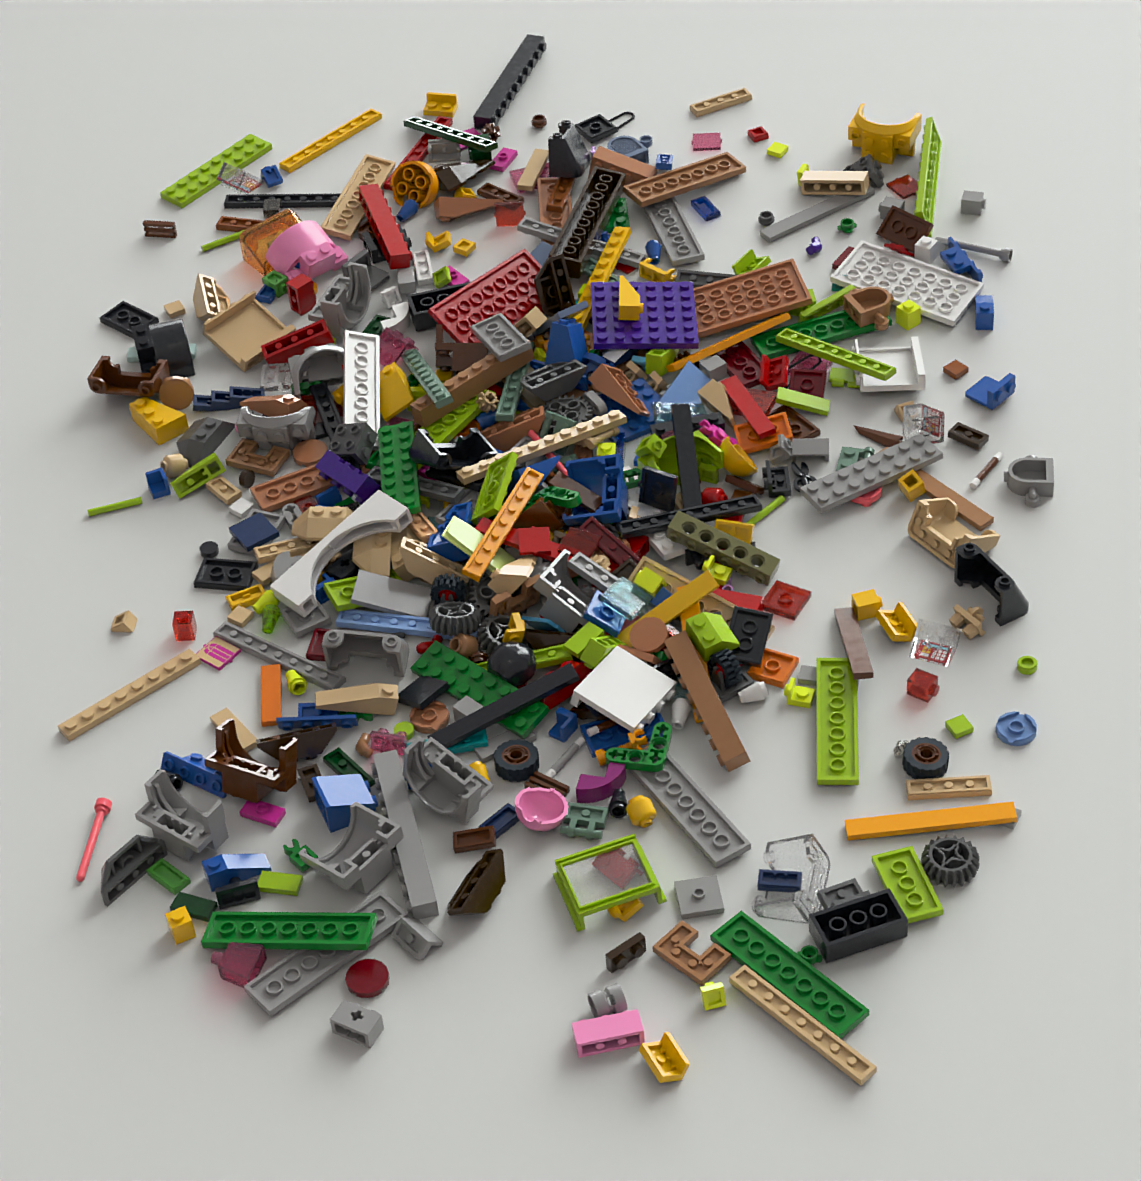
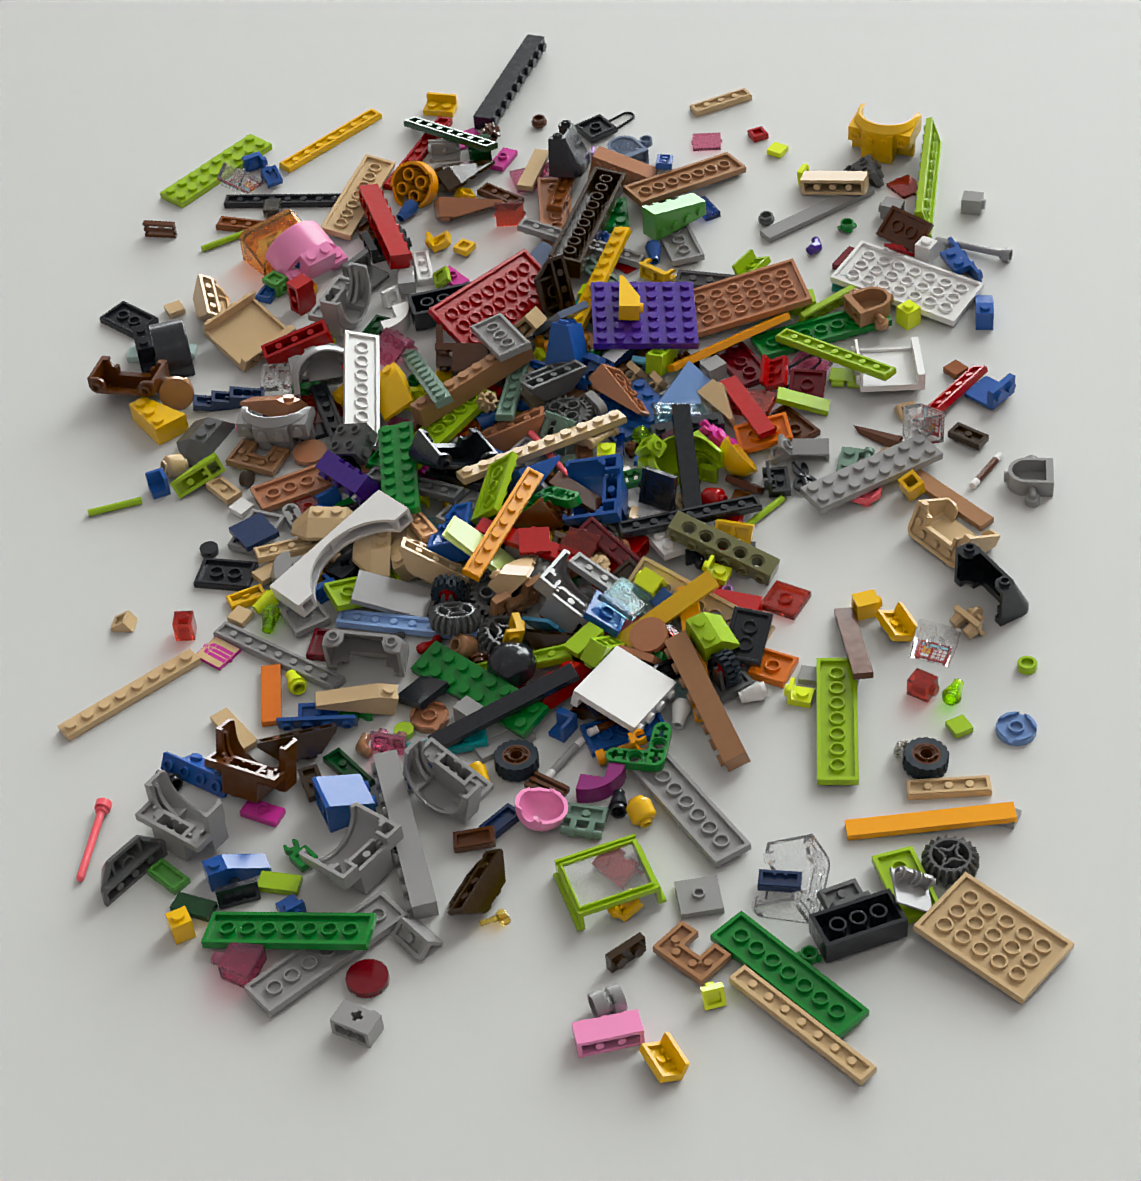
(254, 161): none -> blue bracket
(291, 904): none -> blue bracket
(501, 916): none -> clear yellow hand
(630, 448): none -> reddish brown plate
(640, 433): none -> clear neon green cone
(671, 215): none -> bright green wedge
(912, 887): none -> light grey hinge
(953, 692): none -> clear neon green cone
(958, 387): none -> red tile
(993, 937): none -> tan plate

